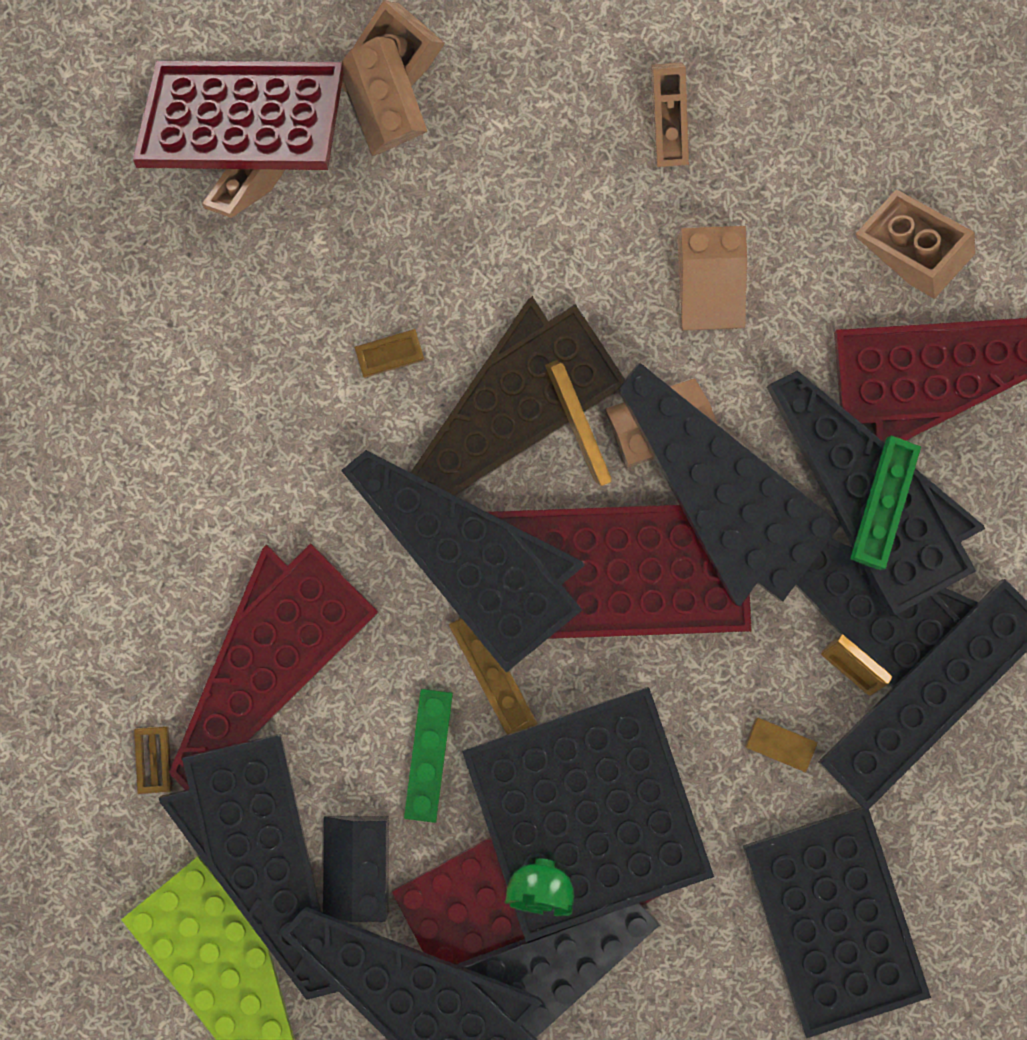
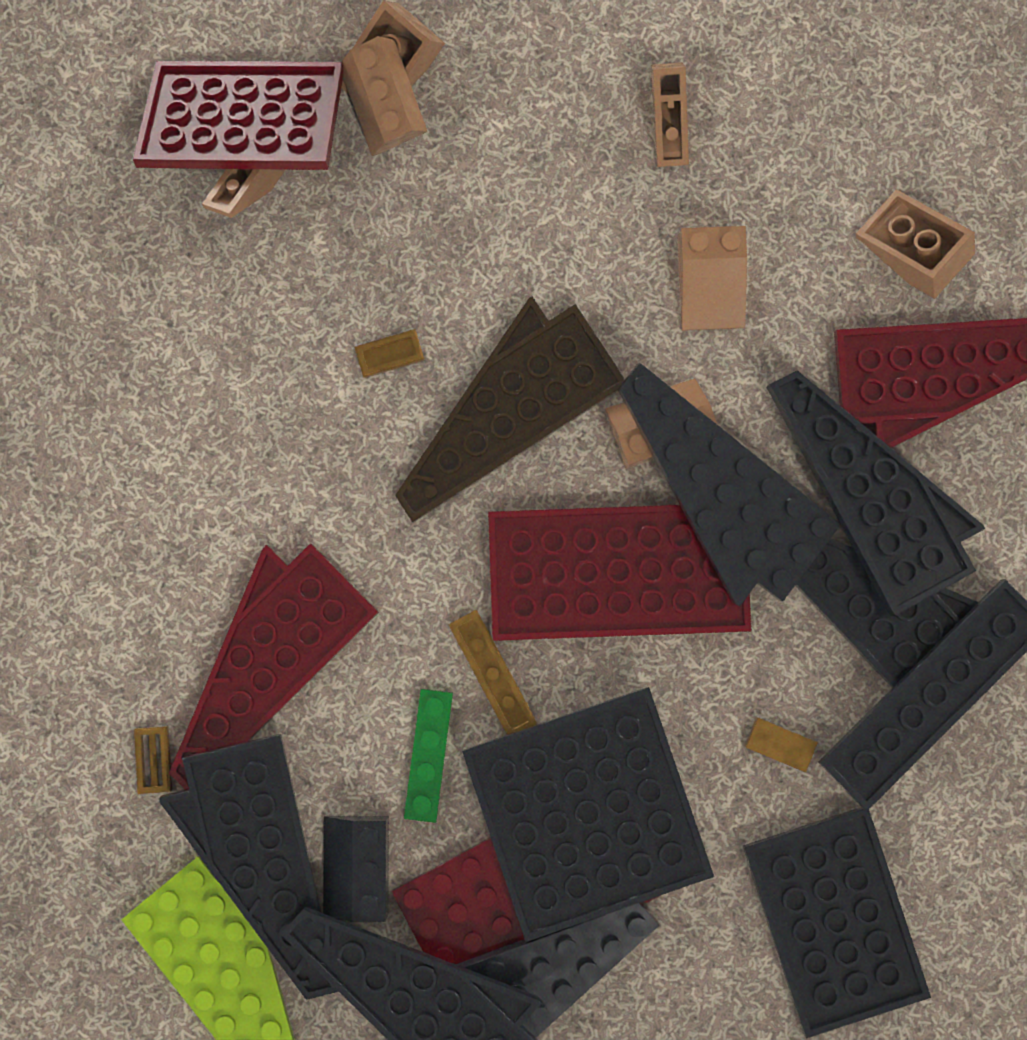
(486, 569): black wing -> none
(541, 889): green cylinder -> none
(578, 422): pearl gold tile -> none
(856, 665): pearl gold tile -> none
(885, 503): green plate -> none

